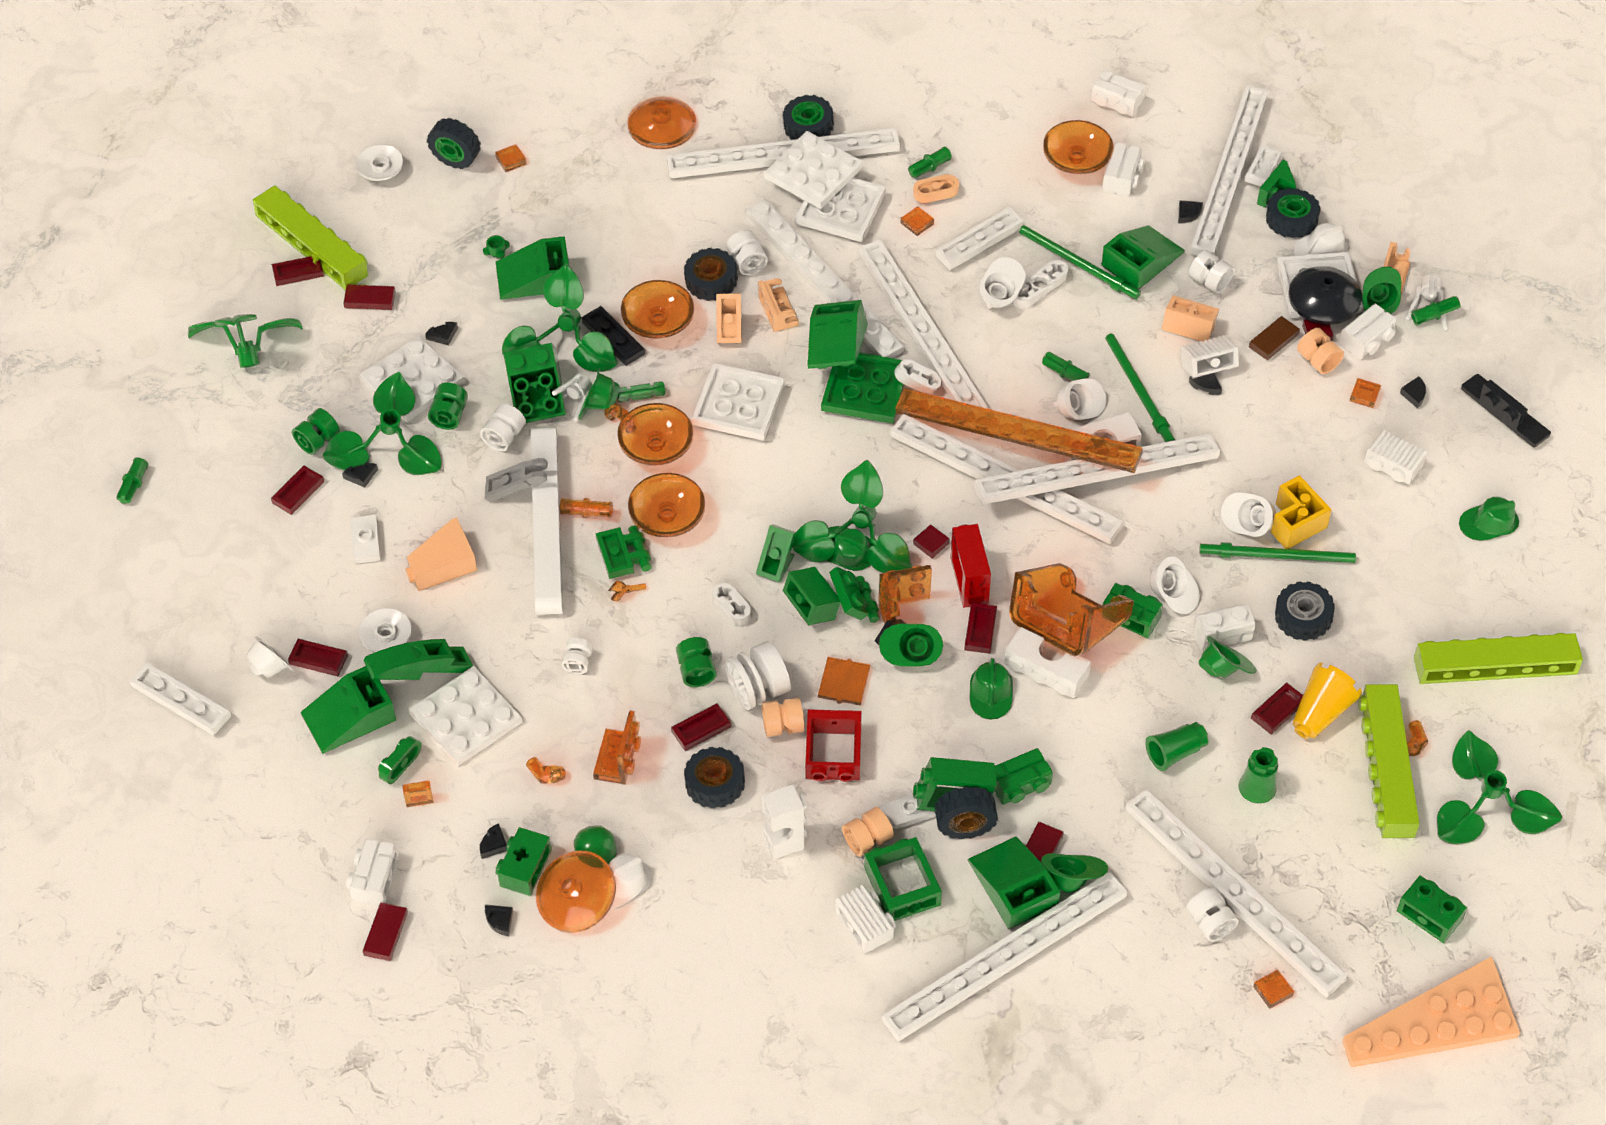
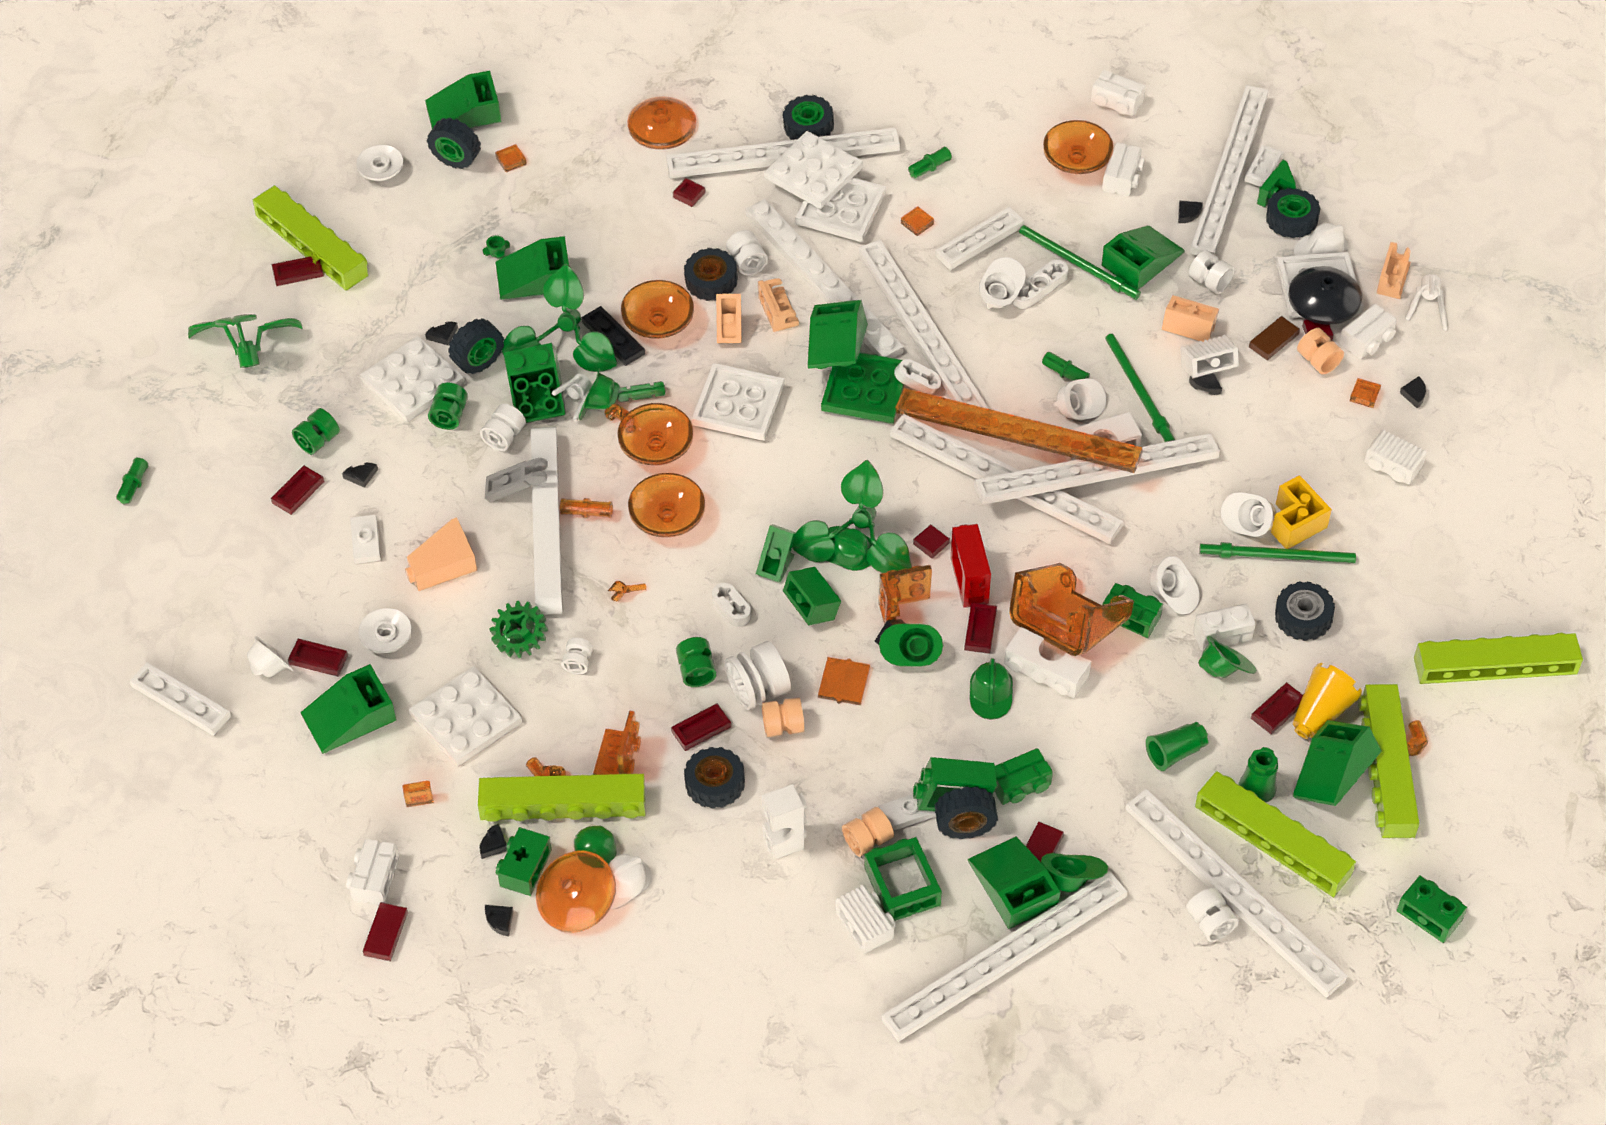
(369, 297): dark red tile -> none
(392, 400): green plant -> none
(401, 758): green plate -> none
(414, 658): green slope -> none
(467, 100): none -> green slope
(476, 346): none -> black wheel
(514, 639): none -> green gear
(561, 797): none -> lime brick
(615, 553): green plate -> none
(689, 192): none -> dark red tile
(833, 723): red window -> none
(854, 595): green plate -> none
(936, 188): light nougat plate -> none
(1273, 989): clear orange tile -> none
(1275, 833): none -> lime brick
(1335, 762): none -> green slope
(1383, 289): green piece -> none
(1435, 310): green axle -> none
(1450, 1016): light nougat wing -> none
(1461, 825): green plant -> none
(1490, 519): green piece -> none
(1506, 409): black bracket -> none

